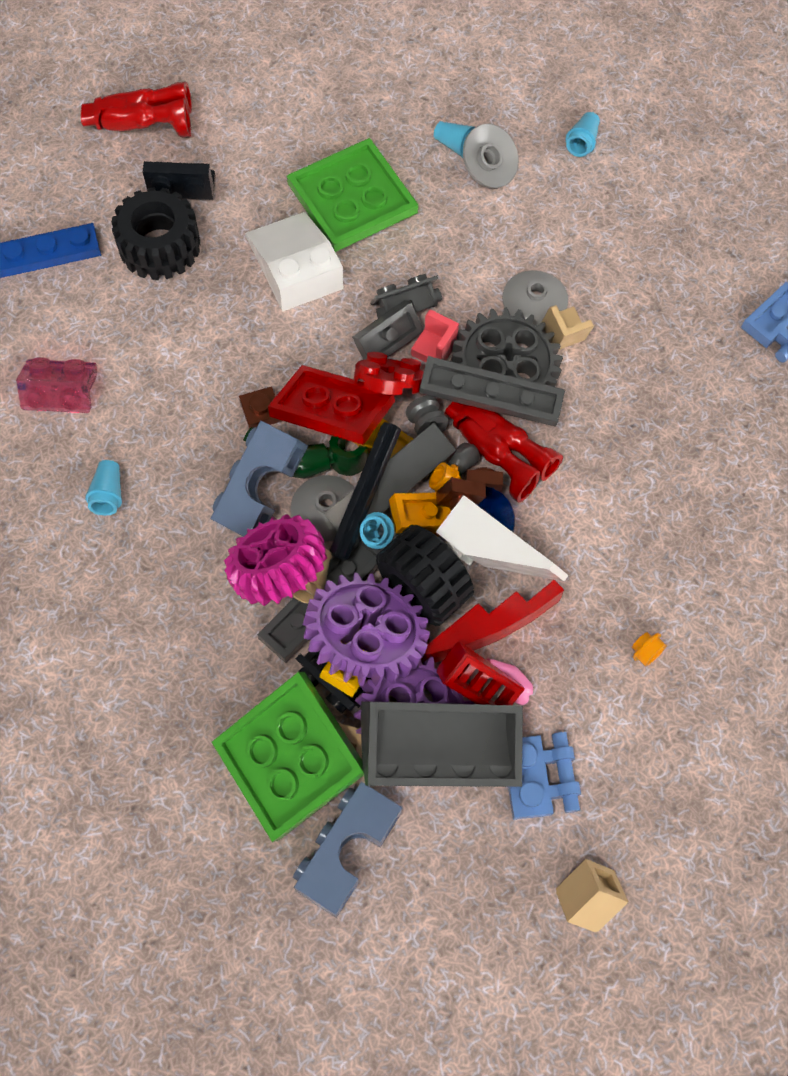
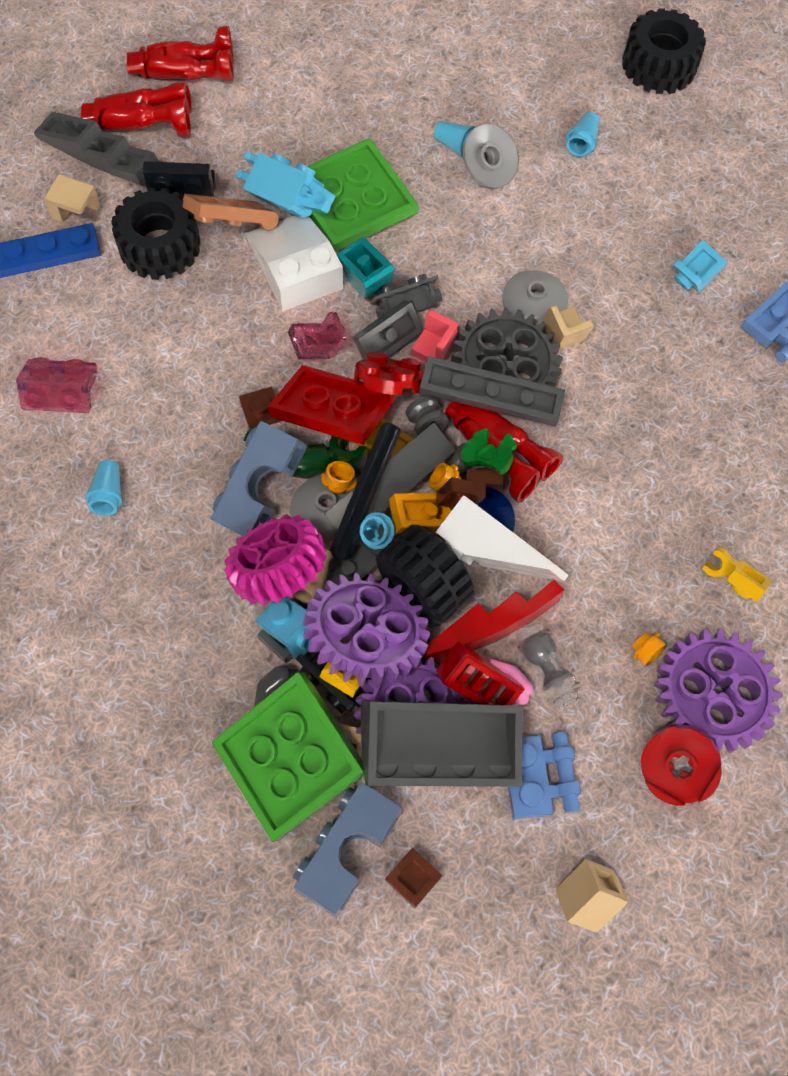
(70, 195): none -> tan panel
(99, 149): none -> dark grey slope
(185, 59): none -> red piece
(230, 211): none -> nougat plate
(271, 682): none -> dark grey arm
(285, 186): none -> medium azure hinge
(286, 625): none -> medium azure bracket
(318, 339): none -> clear pink bracket
(339, 477): none -> light orange plate
(365, 267): none -> teal slope
(413, 878): none -> copper plate
(480, 452): none -> green piece
(540, 650): none -> clear piece
(663, 50): none -> black tyre
(687, 786): none -> red plate
(699, 267): none -> medium azure bracket
(741, 669): none -> medium lavender gear
(744, 578): none -> yellow plate

